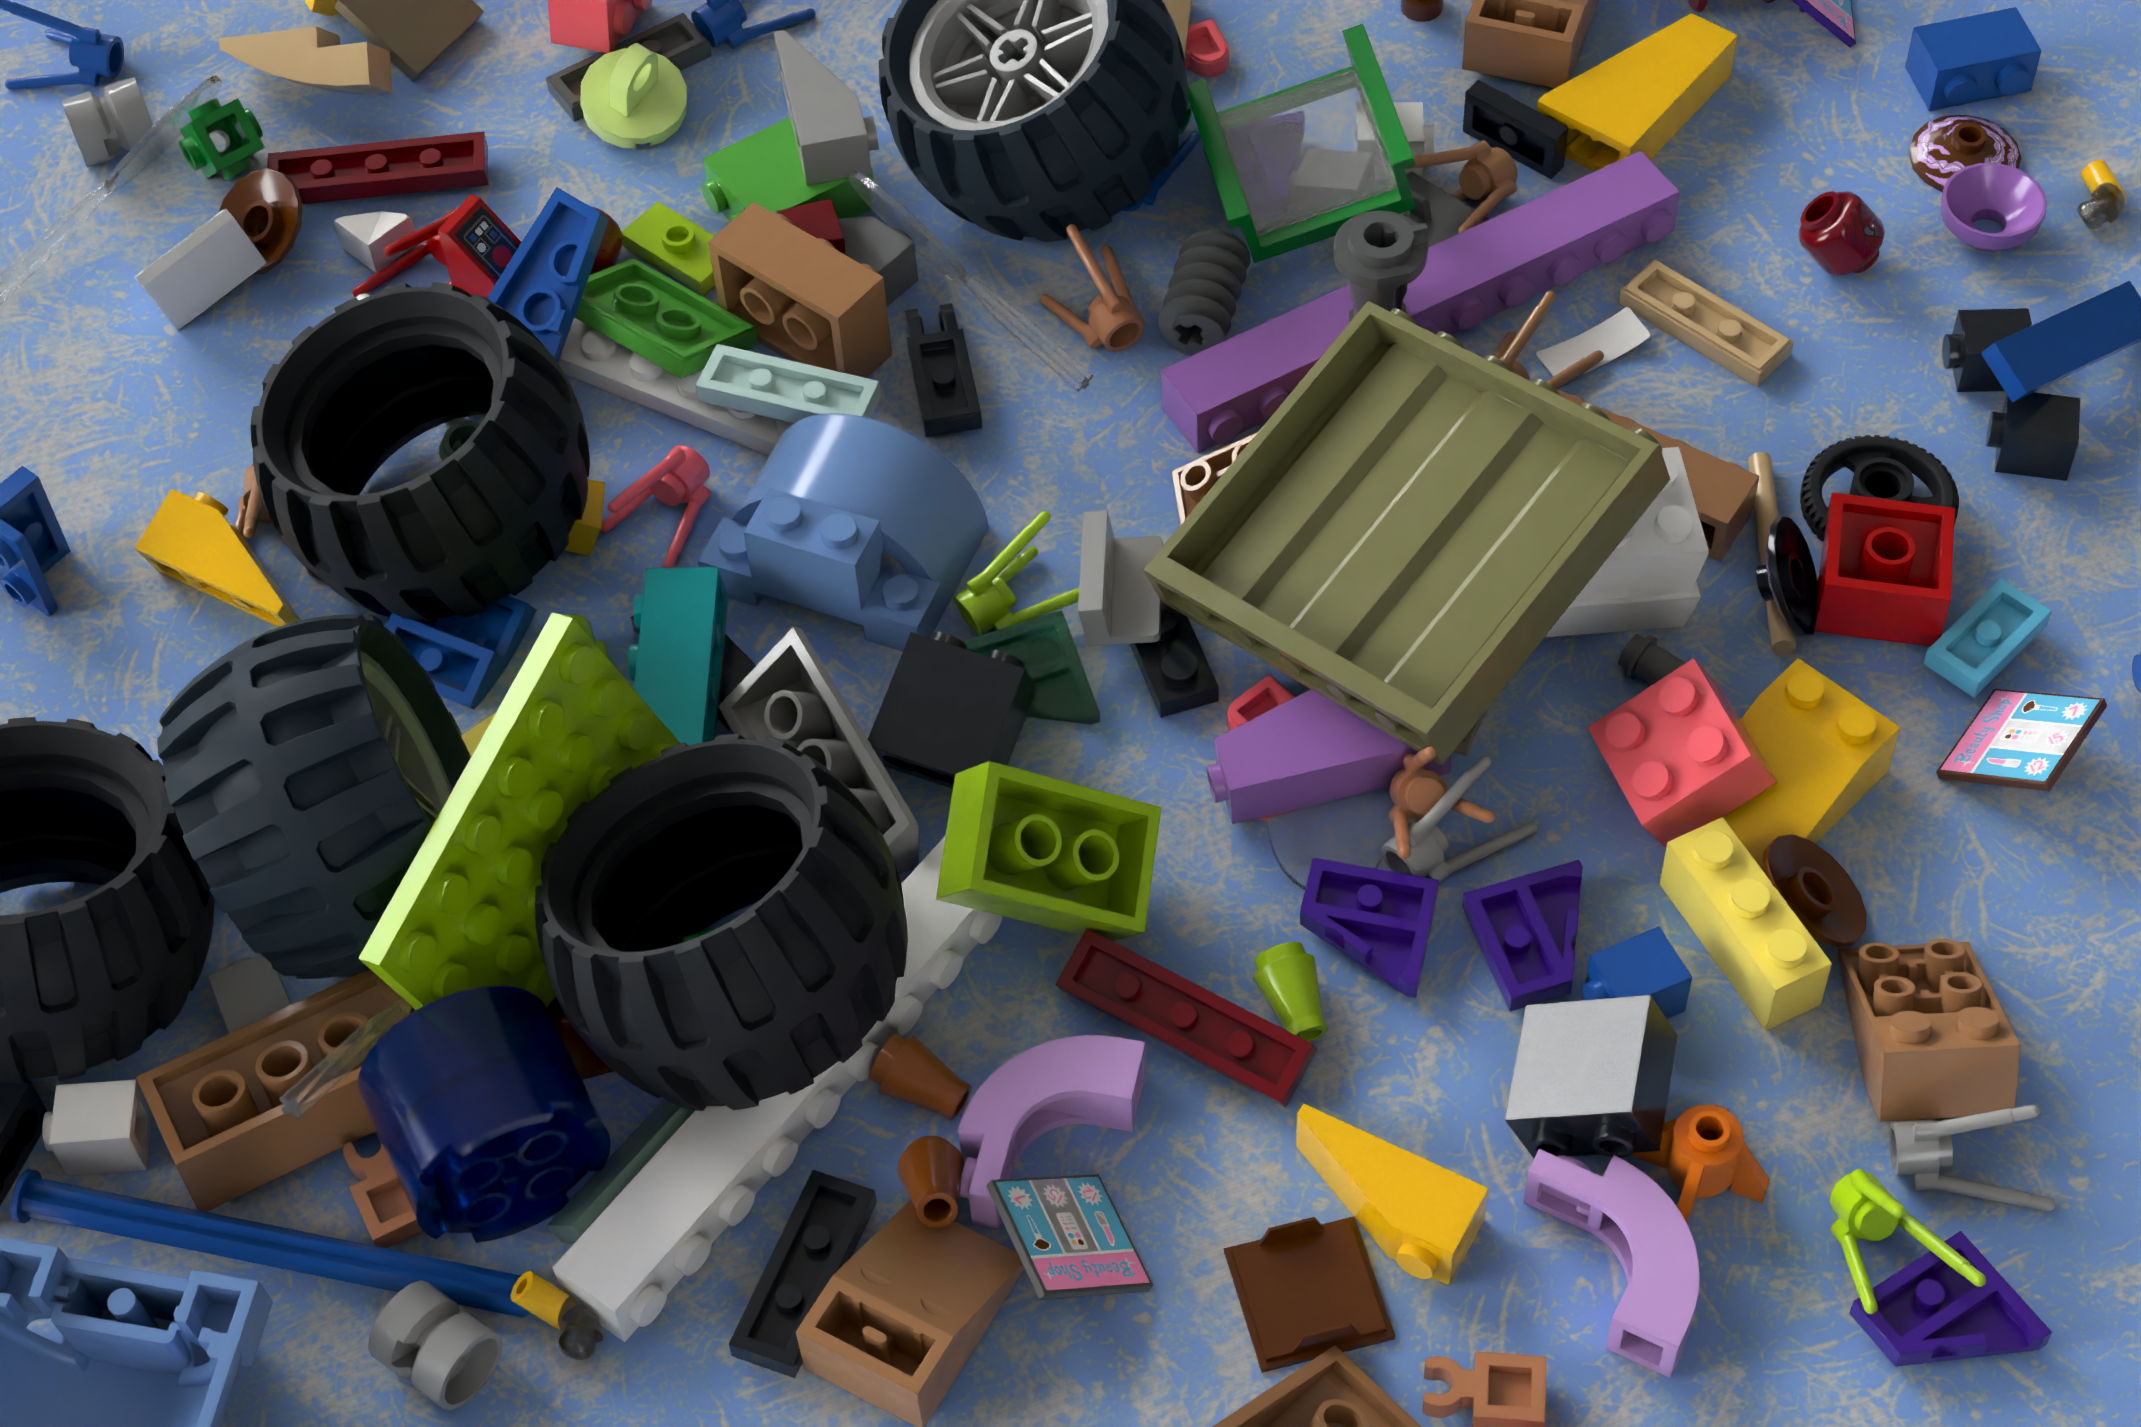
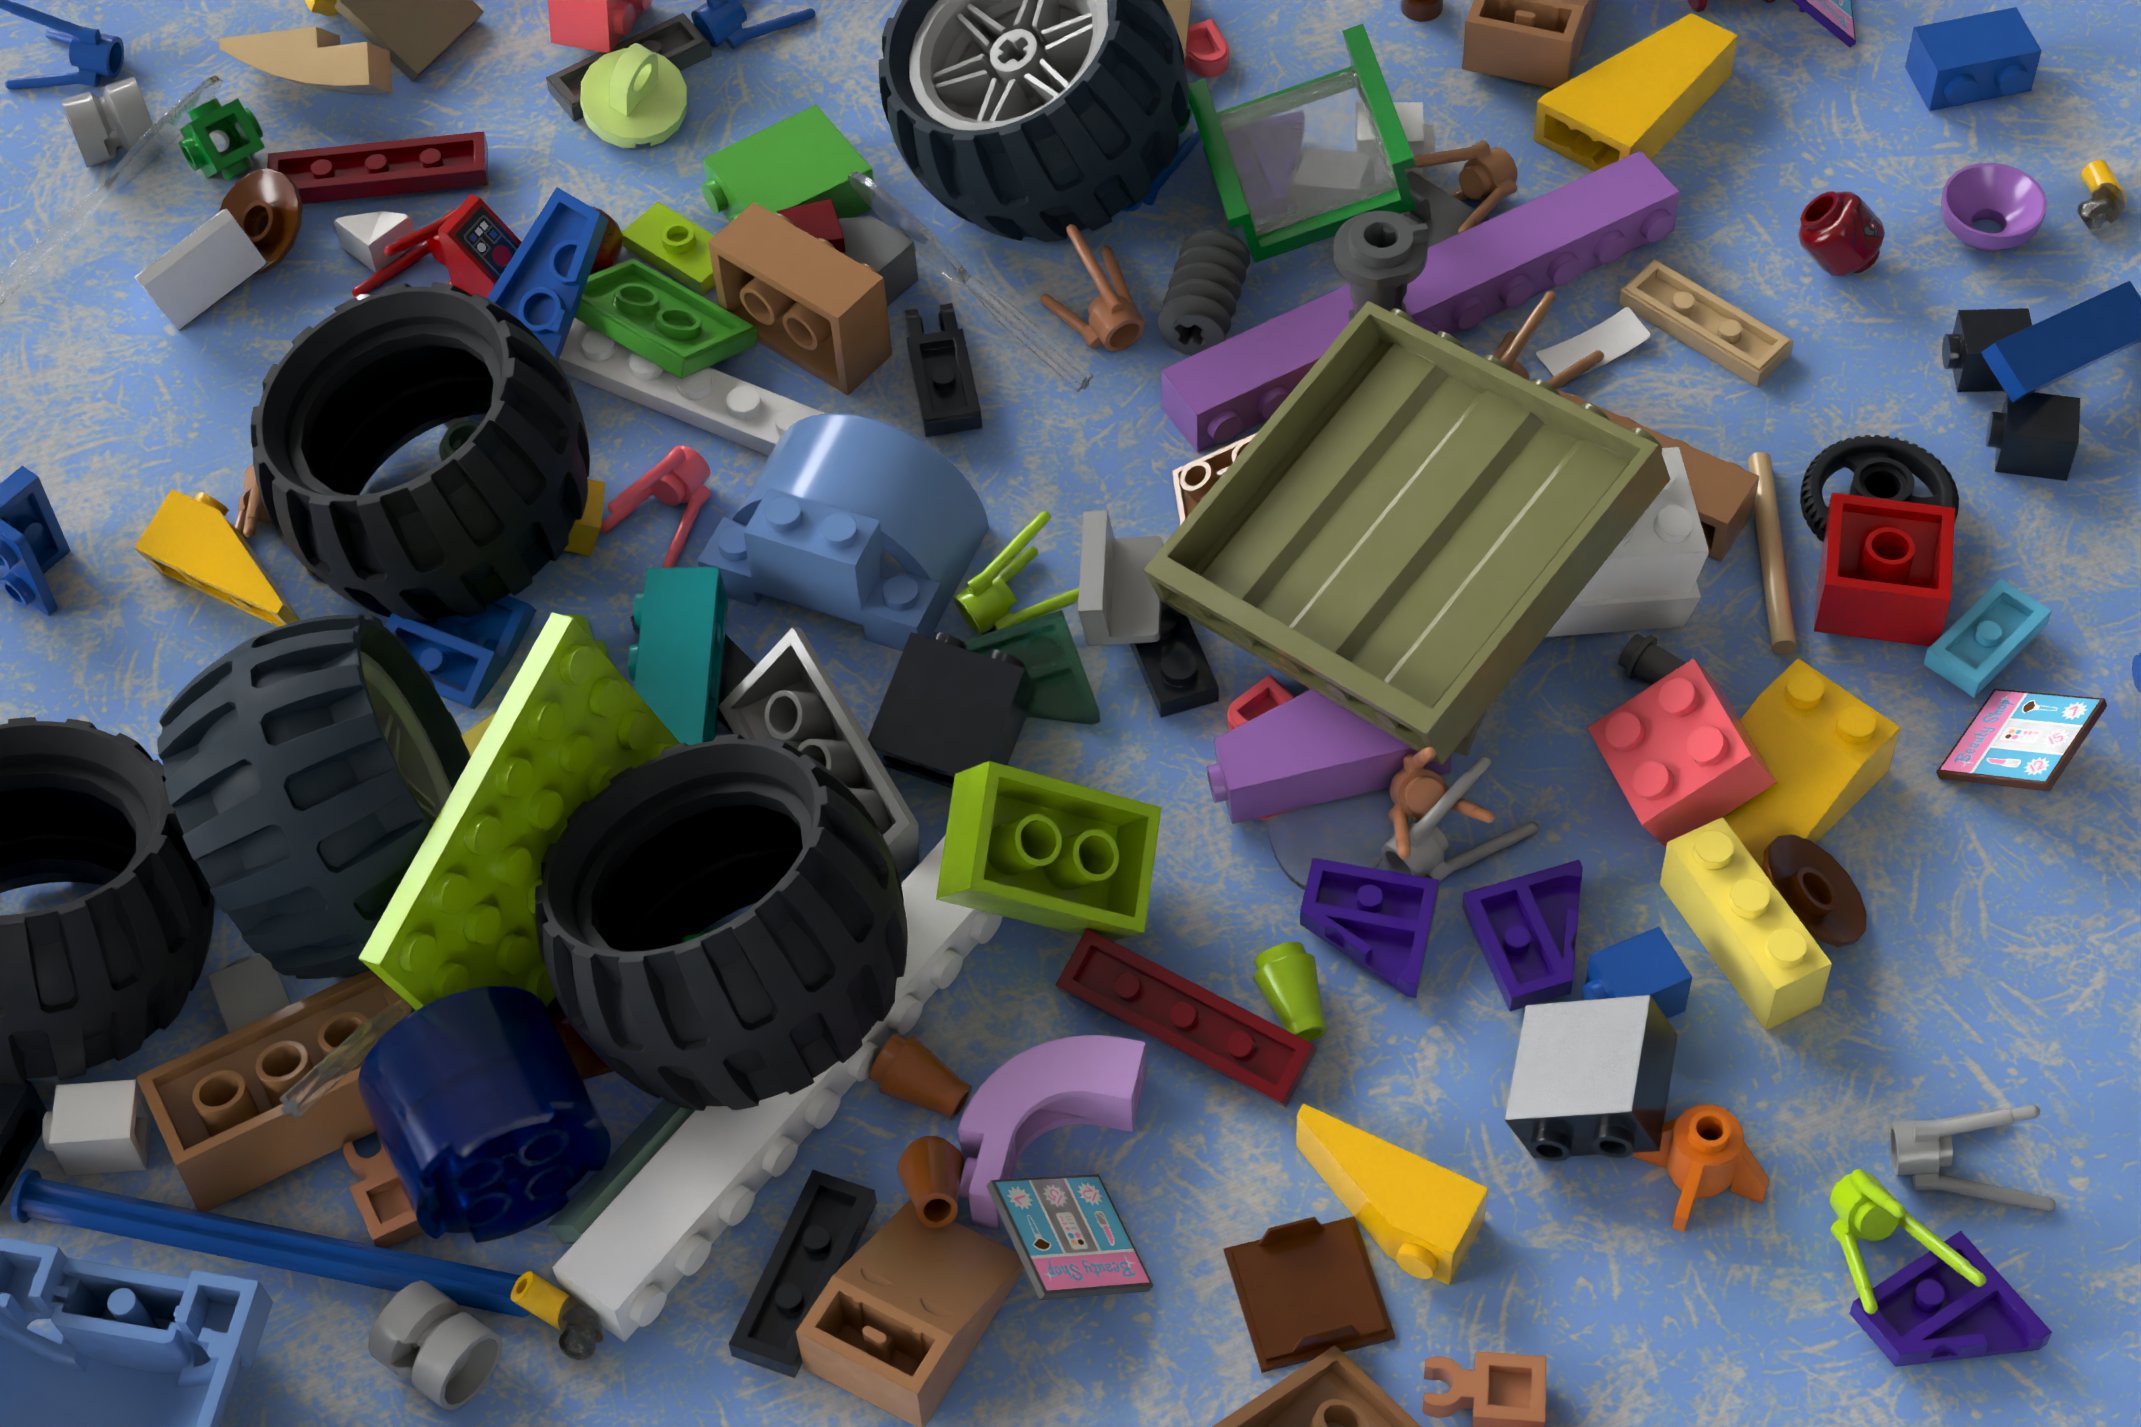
(782, 387): light aqua plate -> none
(824, 116): light grey slope -> none
(1515, 127): black plate -> none
(1646, 1236): lavender arch -> none
(1789, 576): black dish -> none
(1929, 1031): medium nougat slope -> none
(1958, 142): reddish brown dish -> none

